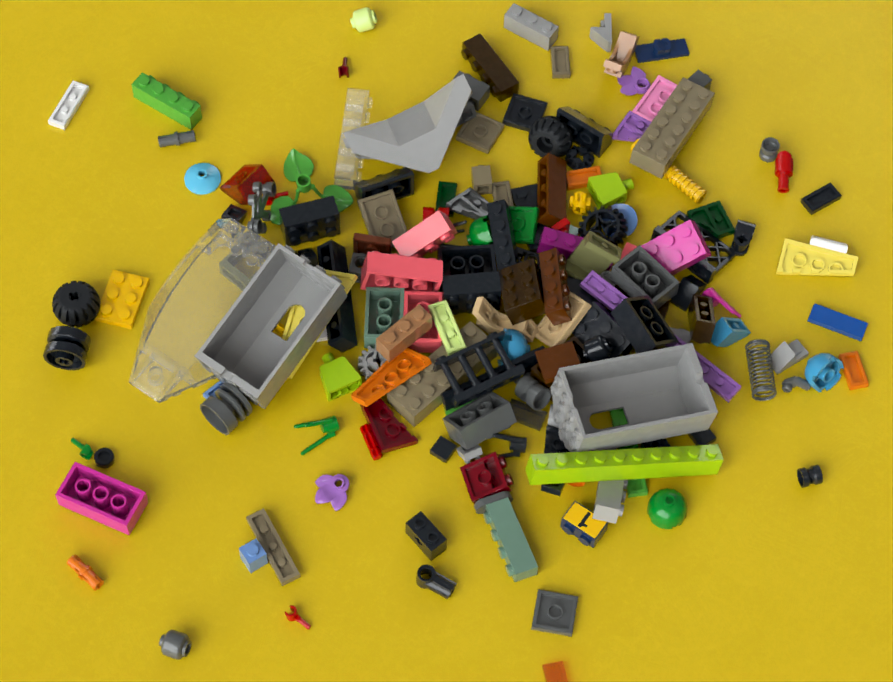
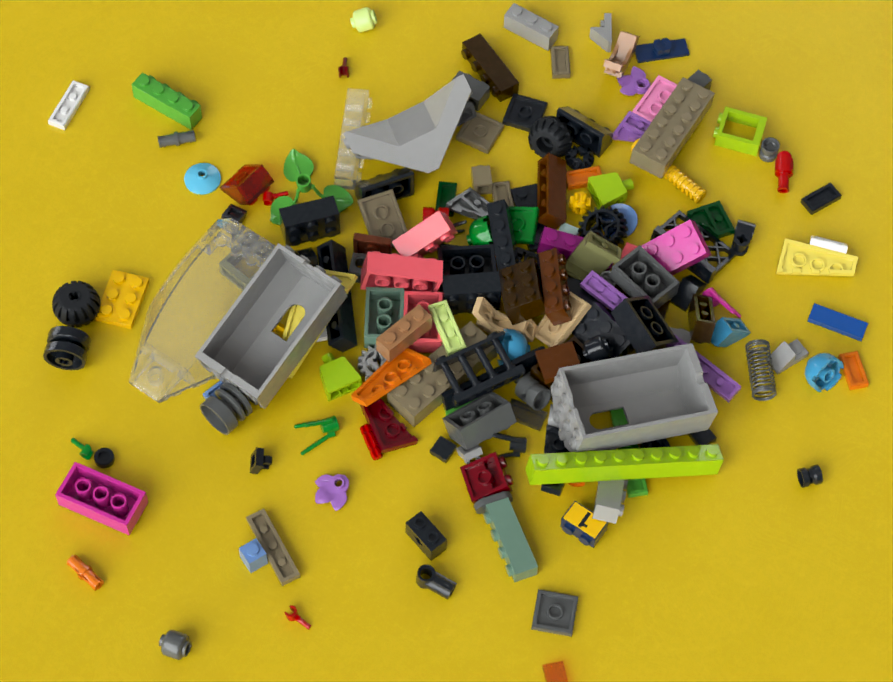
(258, 204): dark grey plant -> none
(259, 461): none -> black tile
(563, 225): red plate -> none
(667, 508): green cylinder -> none
(737, 143): none -> lime window
(795, 381): dark grey arm -> none

